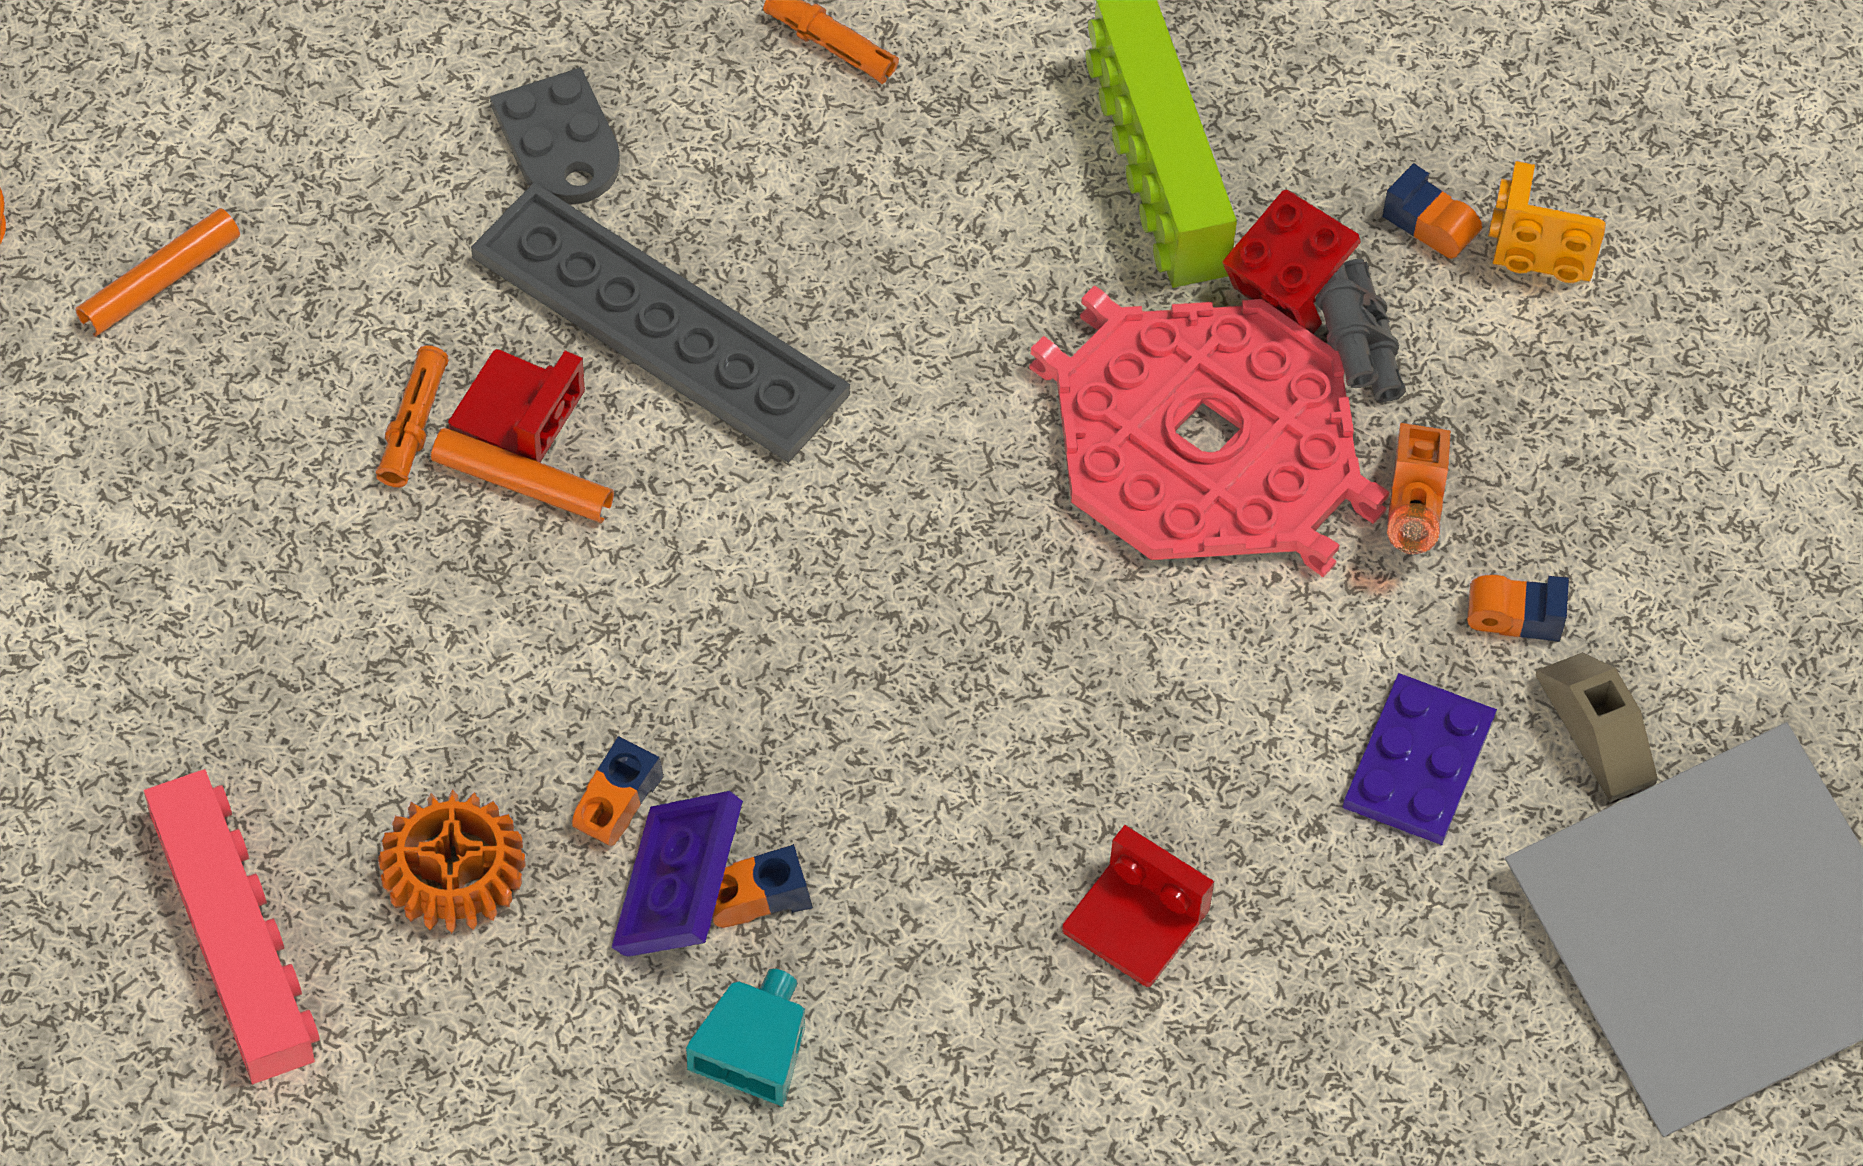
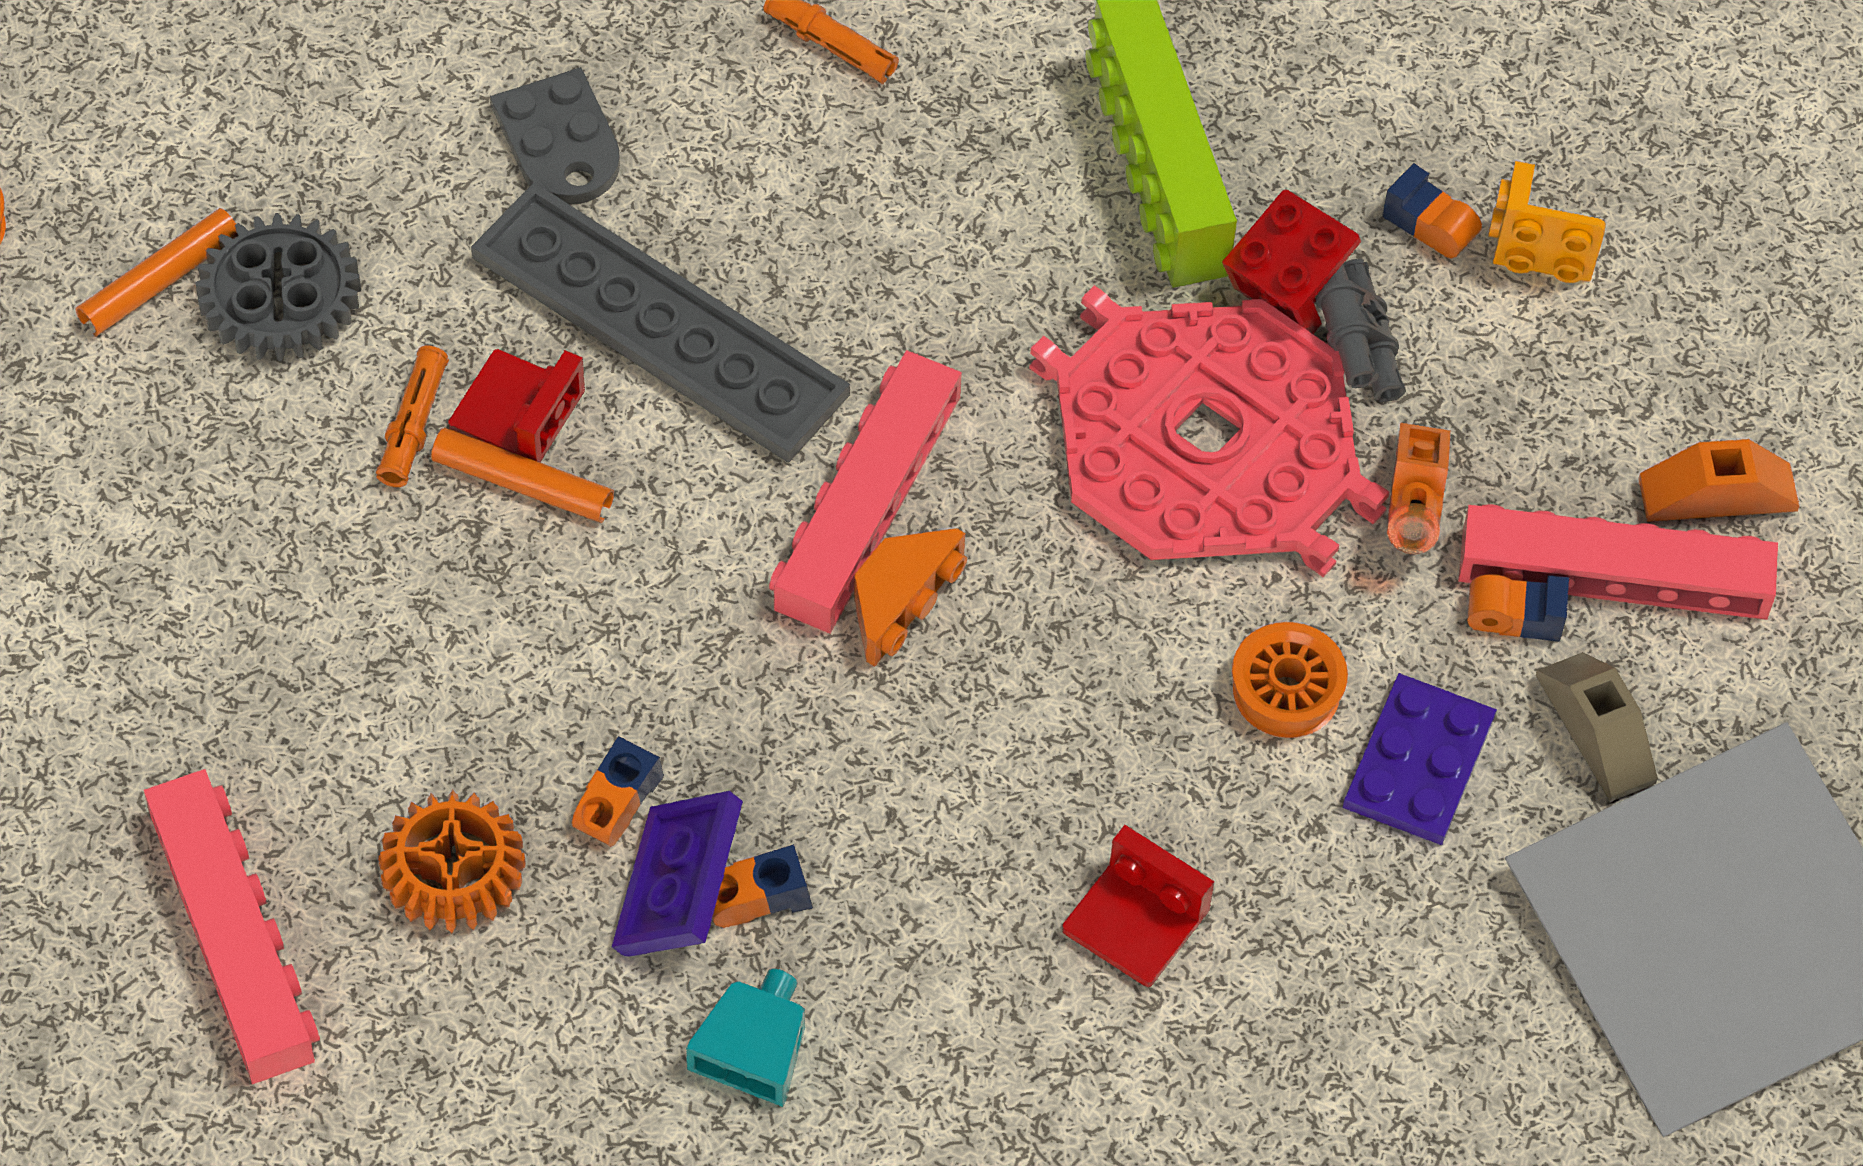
(326, 284): none -> dark grey gear
(866, 490): none -> coral brick
(902, 584): none -> orange slope
(1320, 679): none -> orange wheel
(1622, 560): none -> coral brick
(1718, 482): none -> orange slope

